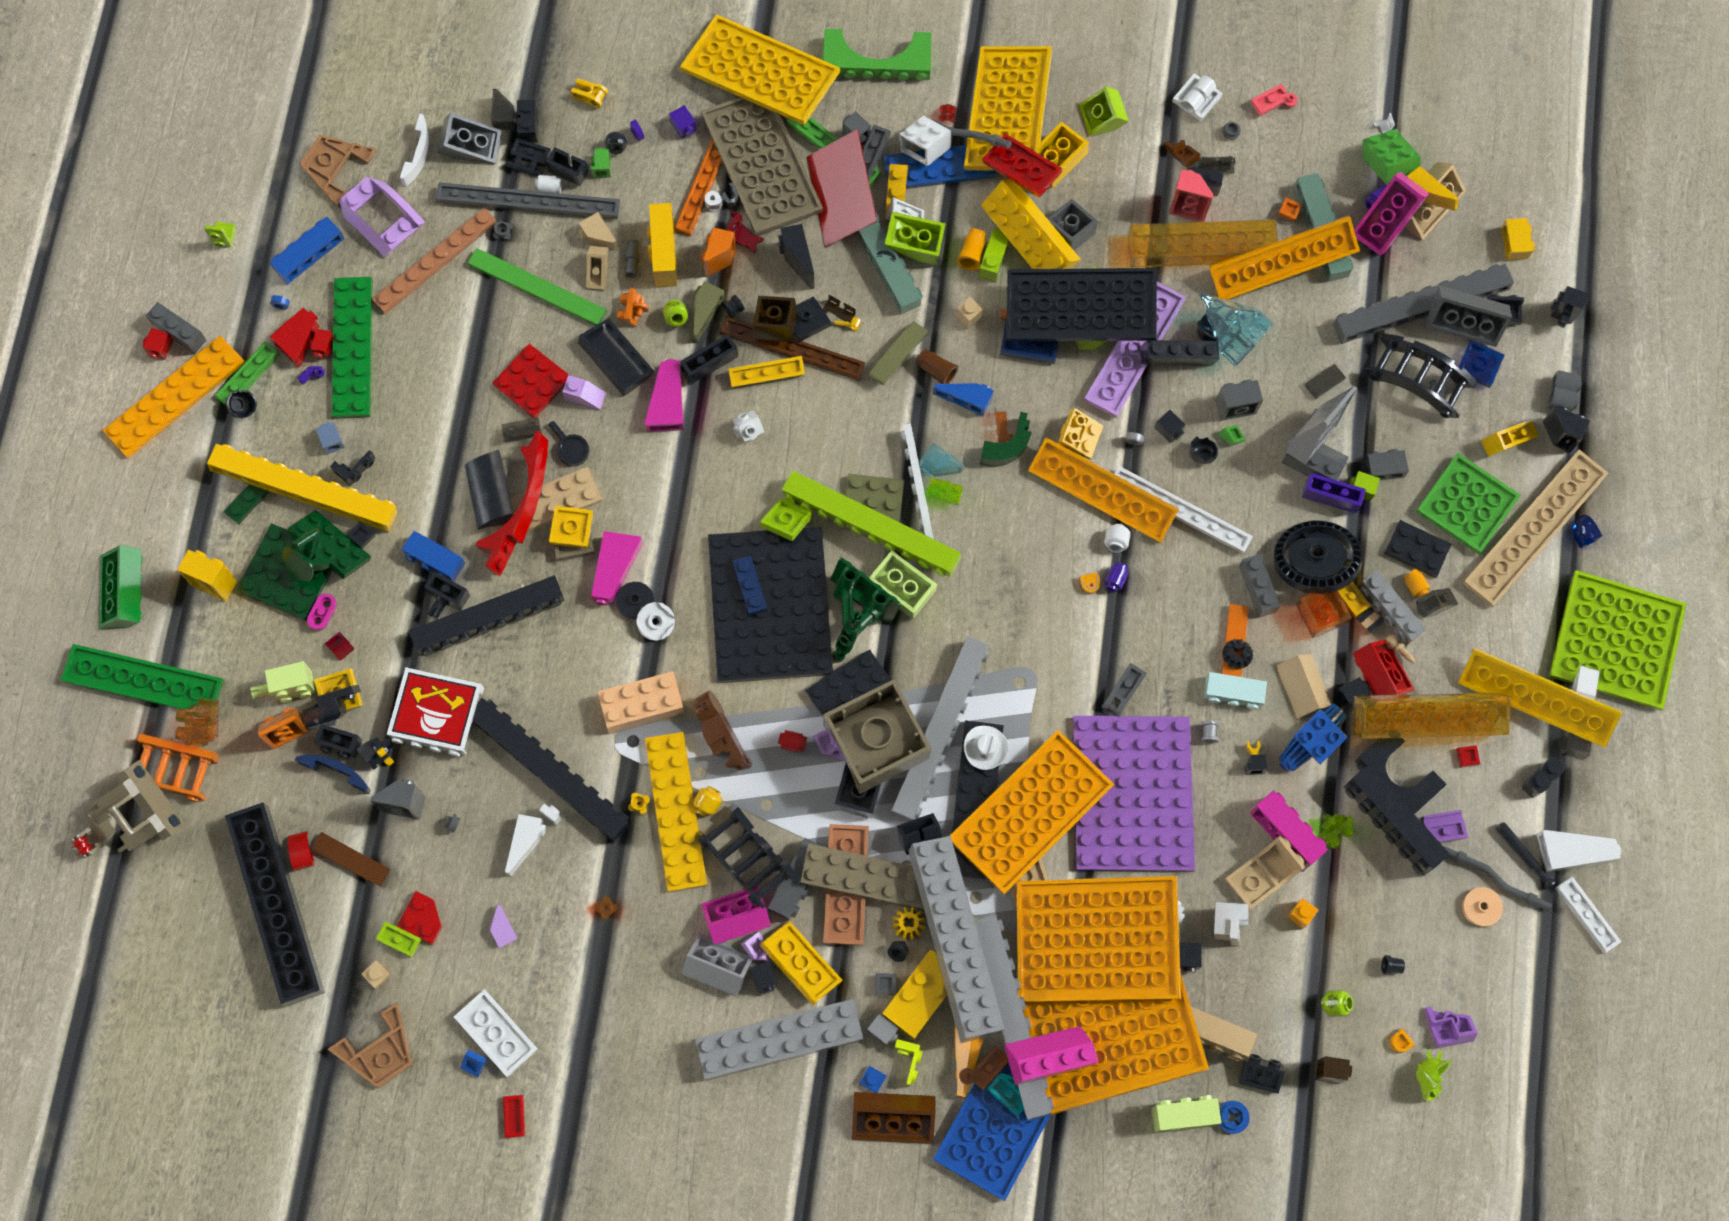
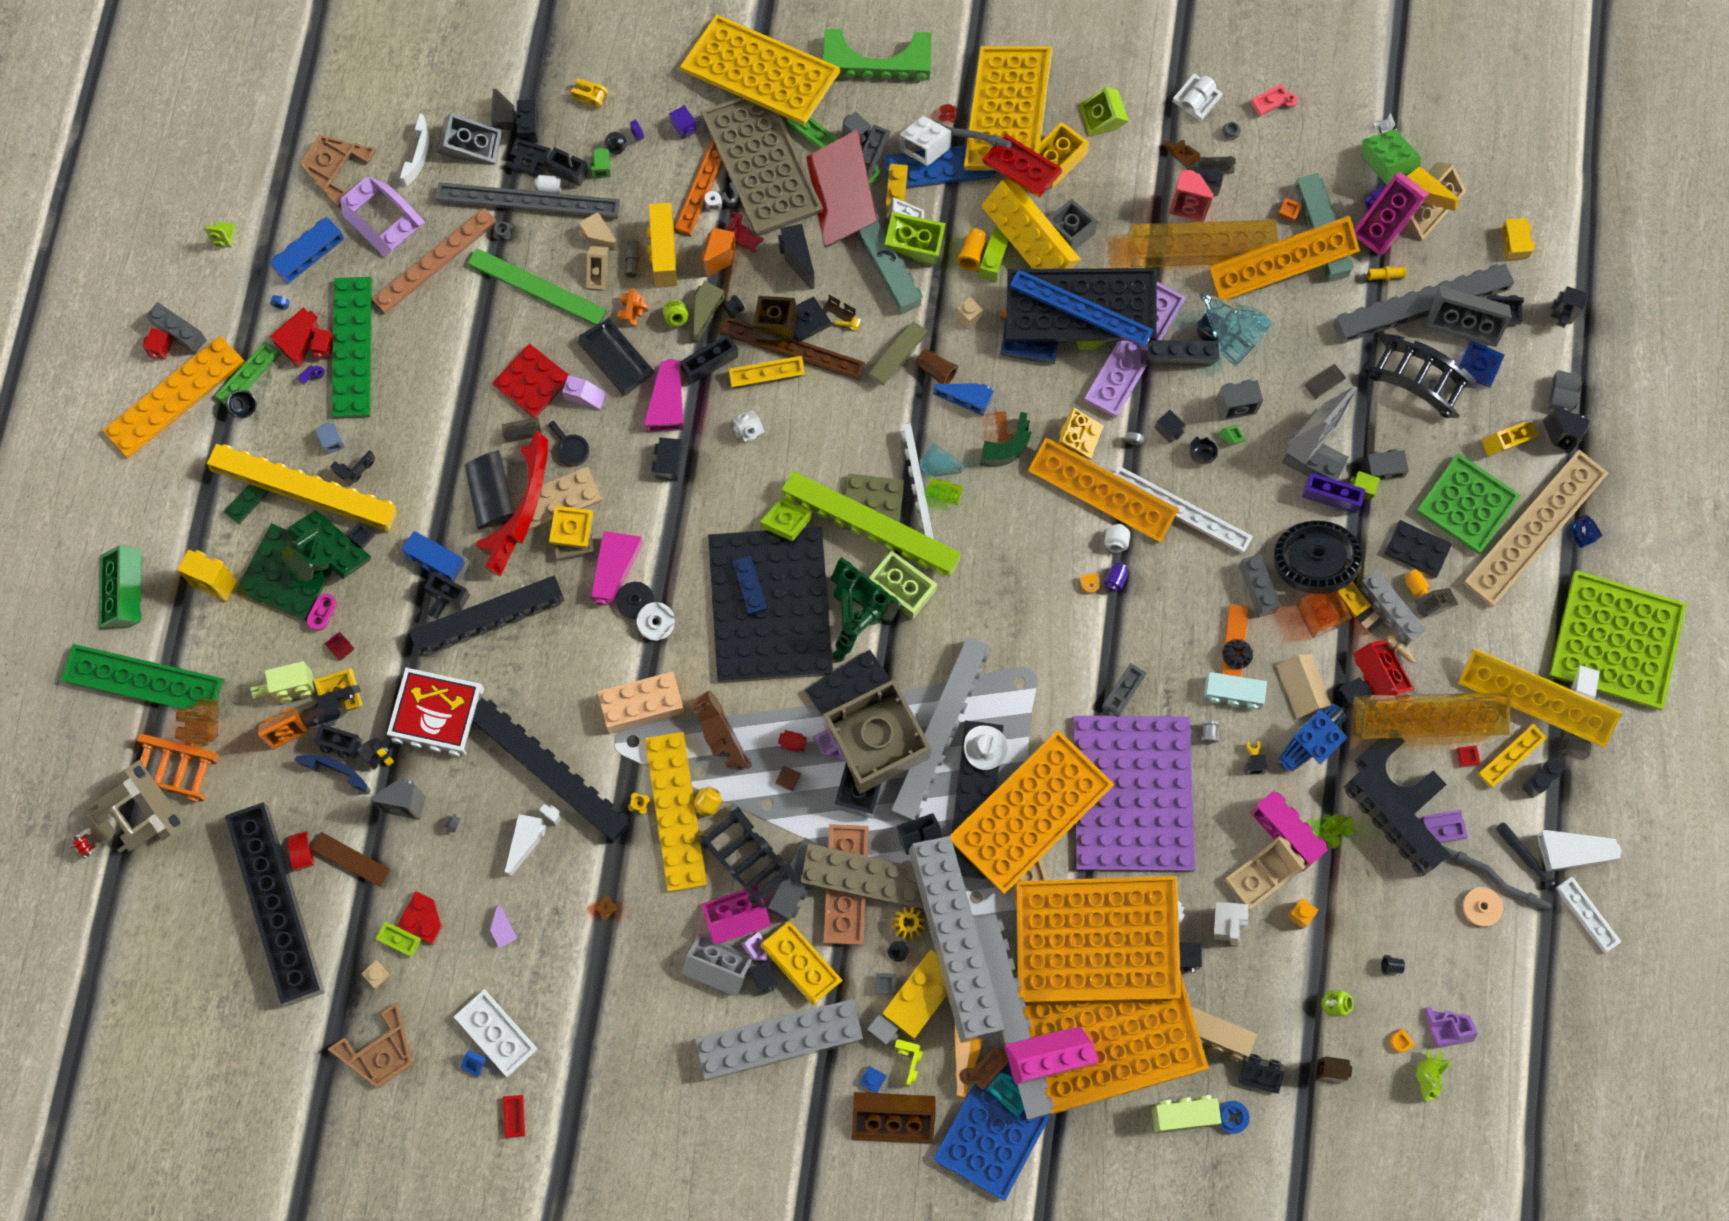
(668, 458): none -> black brick
(788, 778): none -> reddish brown tile
(1081, 308): none -> blue plate
(1386, 273): none -> yellow pin
(1512, 756): none -> yellow plate

